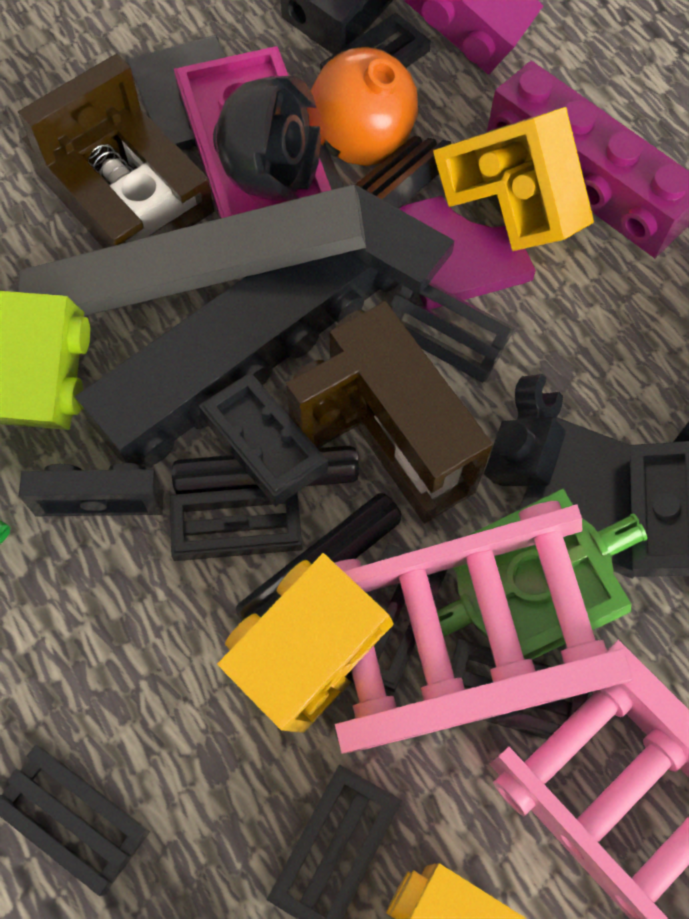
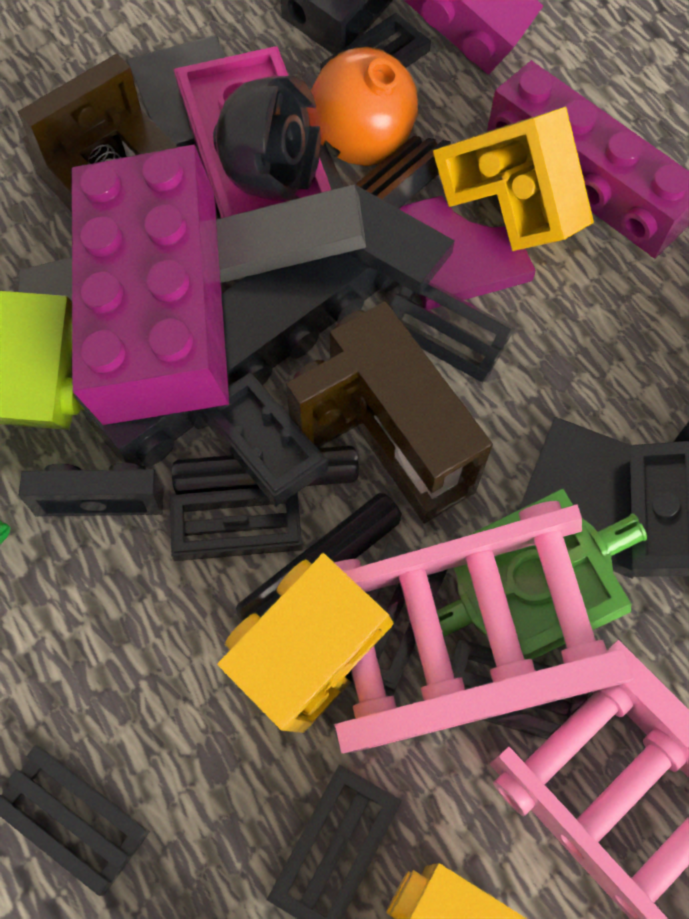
(146, 287): none -> magenta brick
(529, 446): black plate -> none

